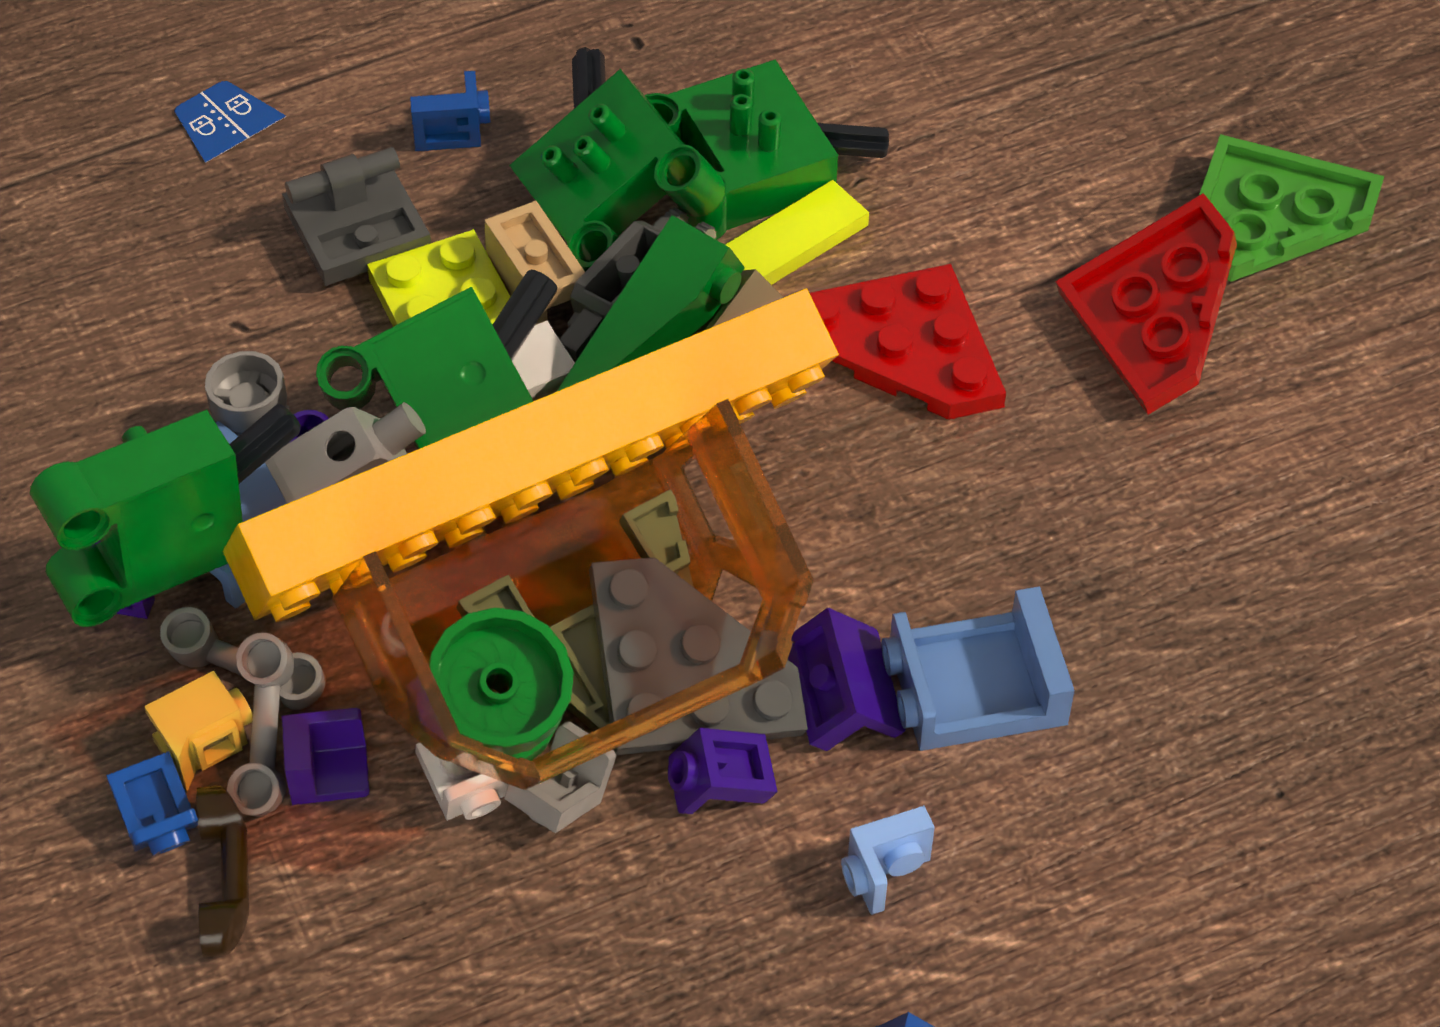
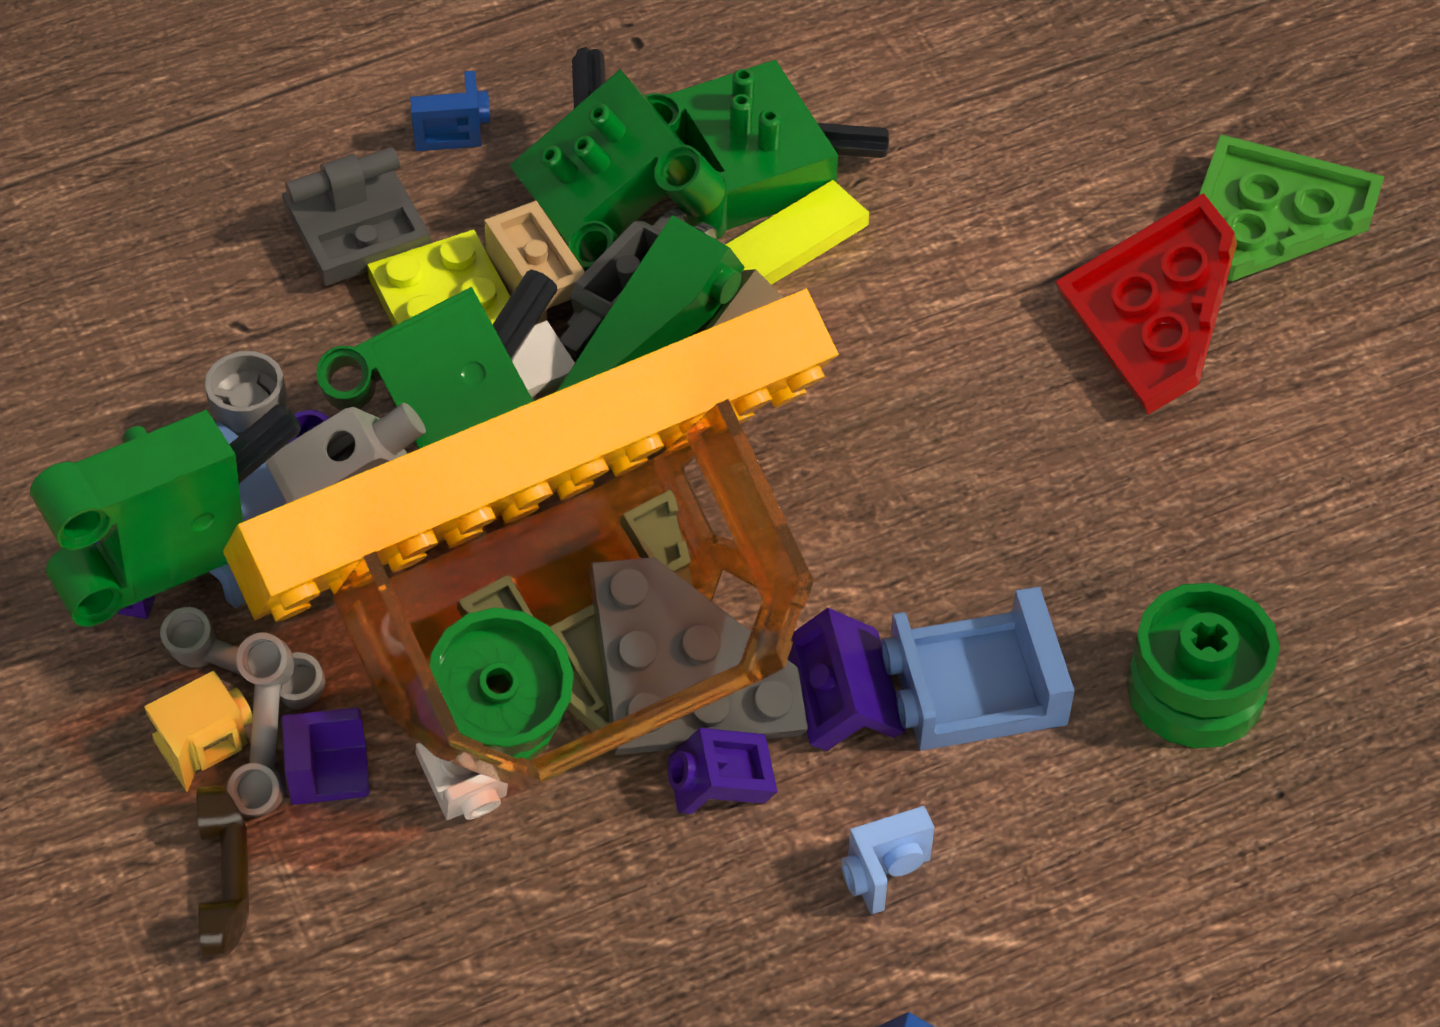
(153, 804): blue bracket -> none
(224, 118): blue sticker -> none
(569, 794): light grey bracket -> none
(915, 339): red plate -> none
(1202, 665): none -> green wheel

